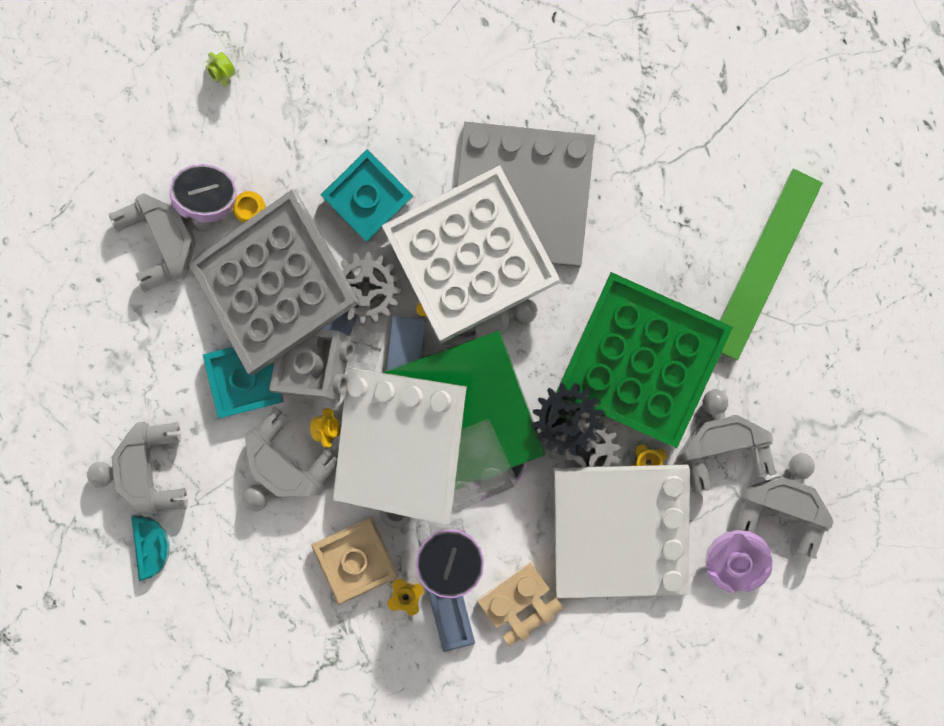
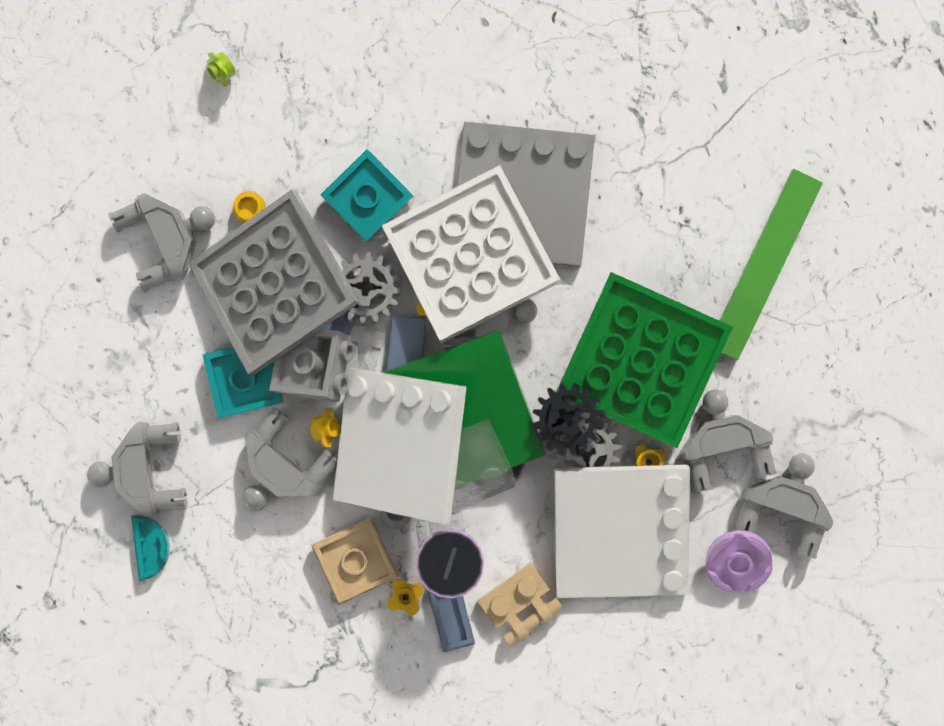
(203, 193): black tile -> none

